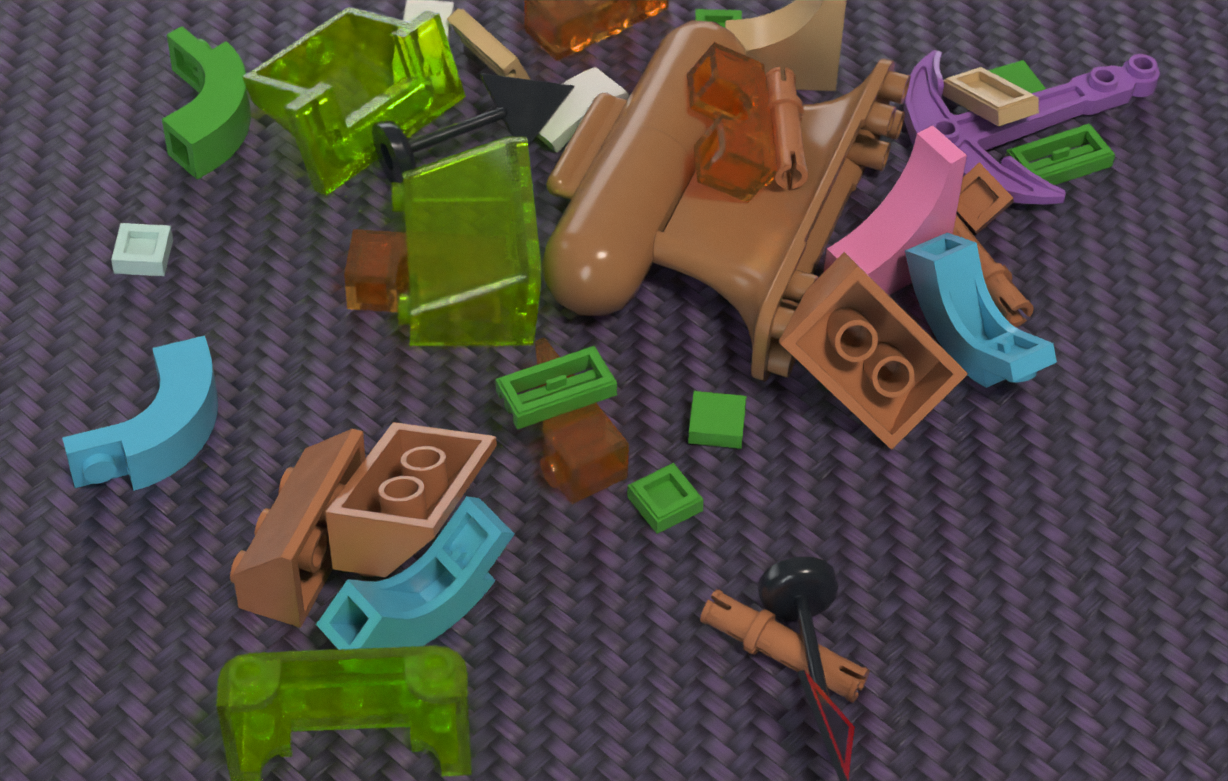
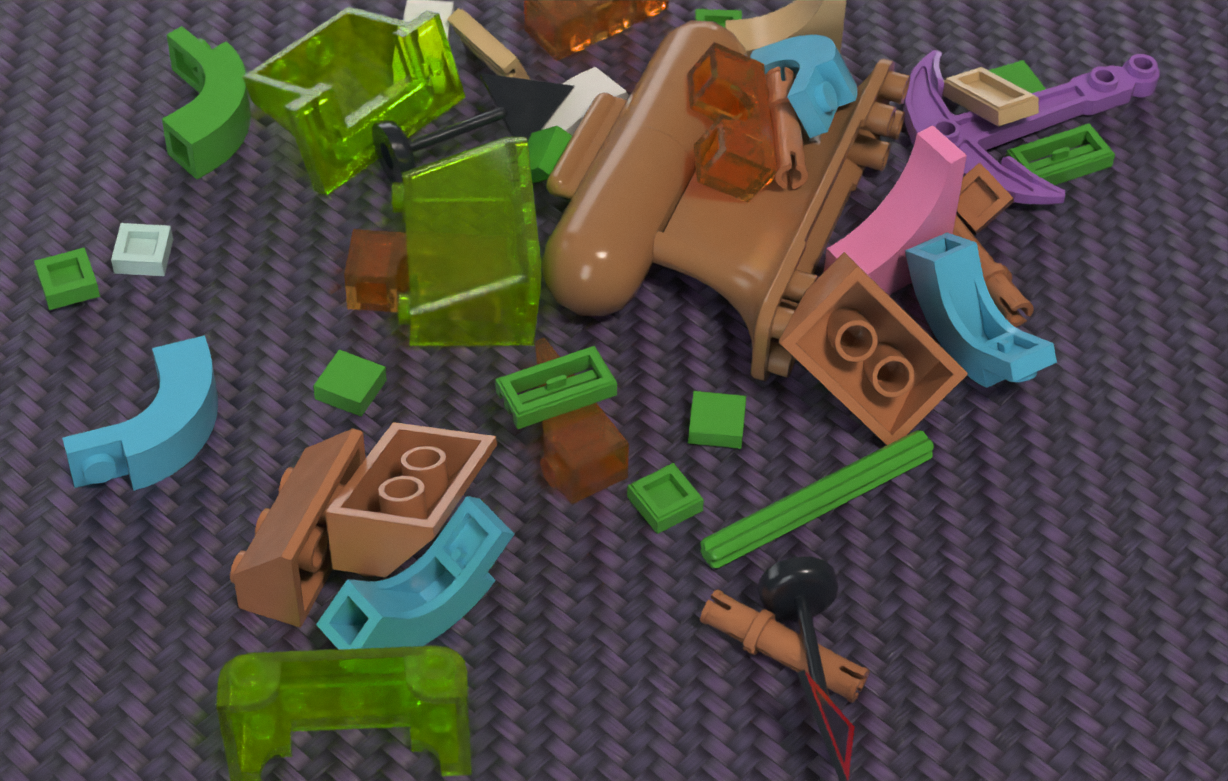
(67, 278): none -> bright green plate
(350, 383): none -> bright green tile
(545, 150): none -> bright green tile
(816, 499): none -> bright green axle
(820, 79): none -> medium azure arch

